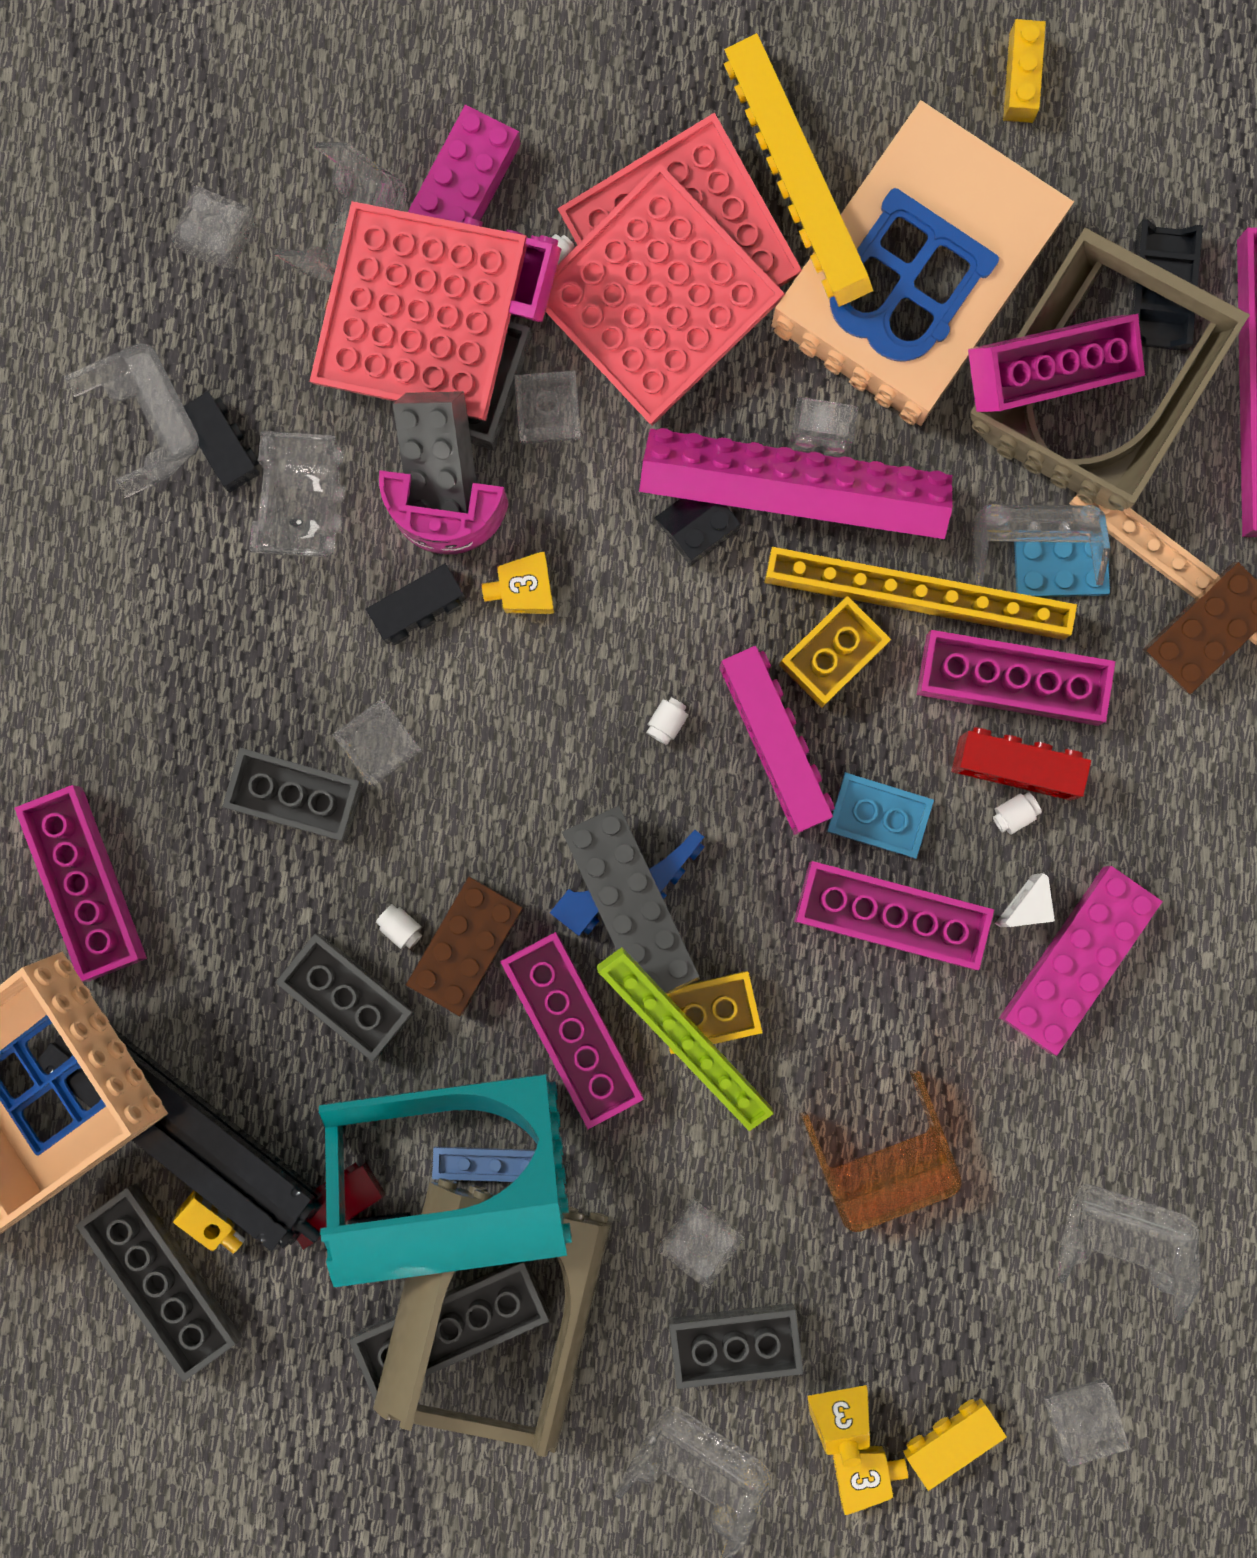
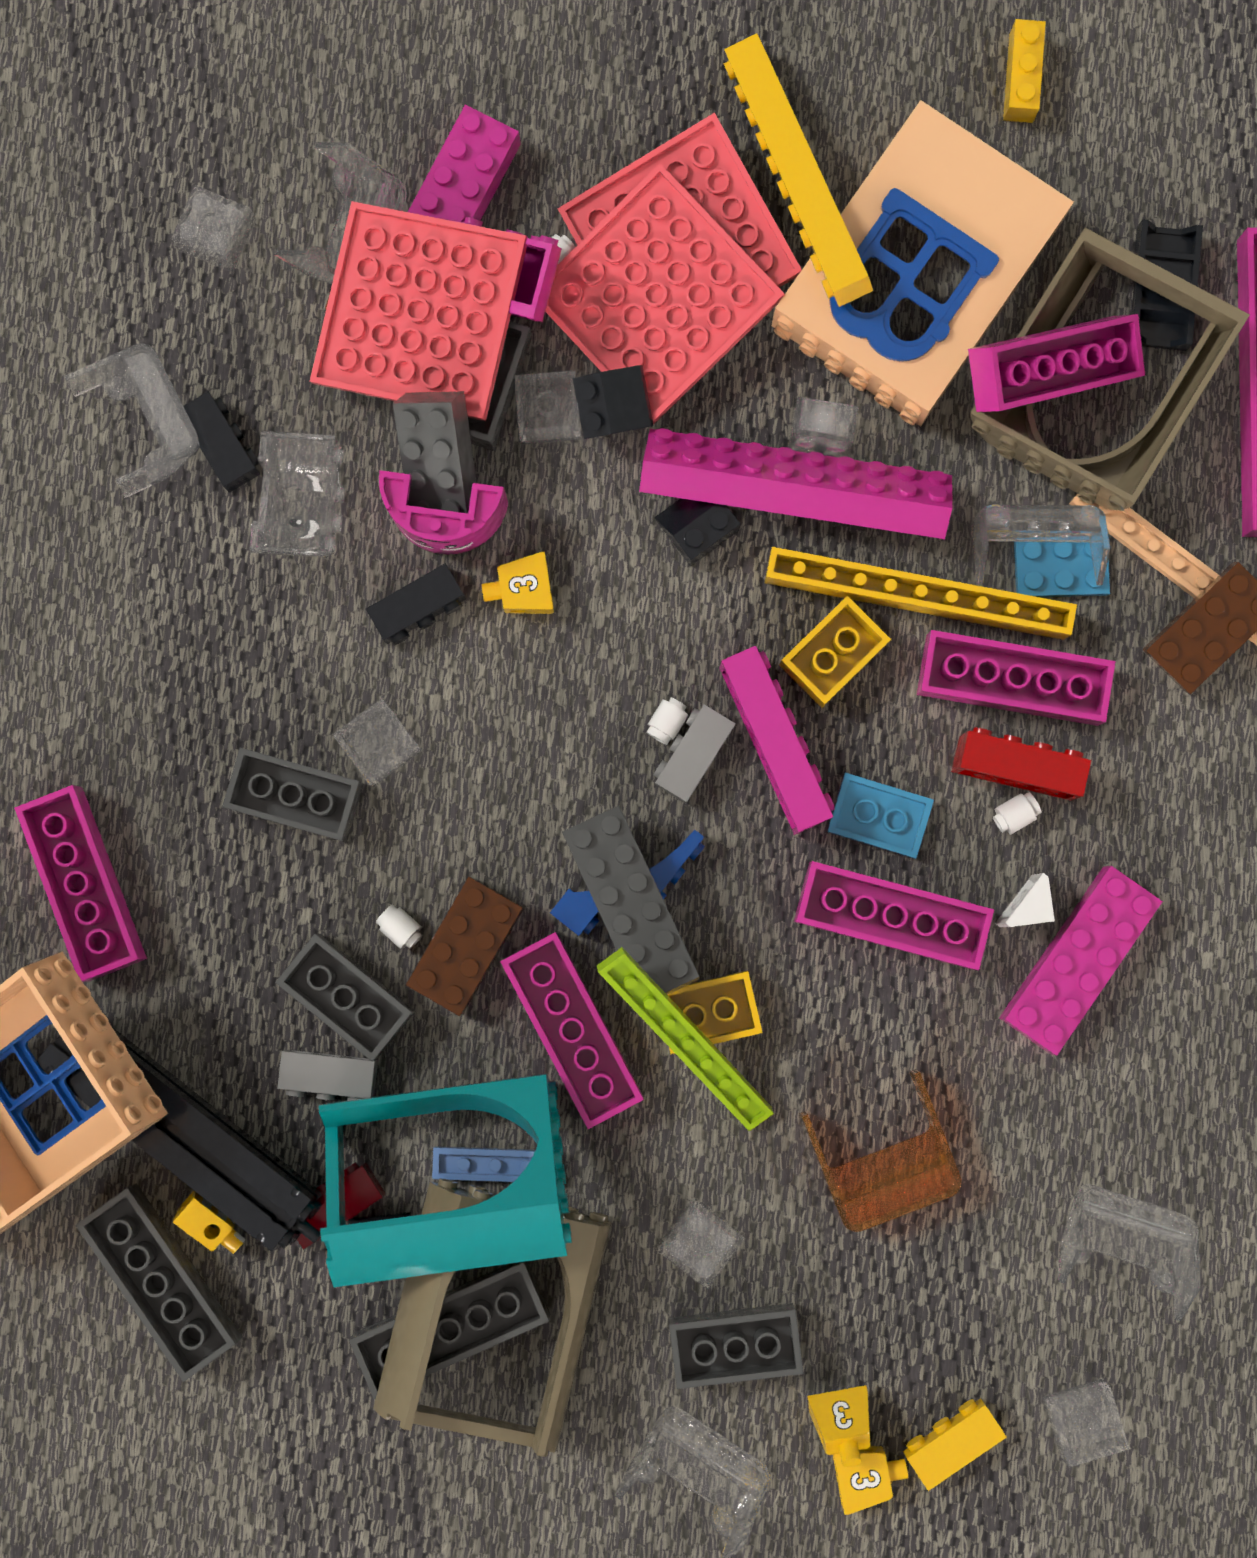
(327, 1075): none -> light grey brick
(612, 401): none -> black slope
(693, 753): none -> light grey brick

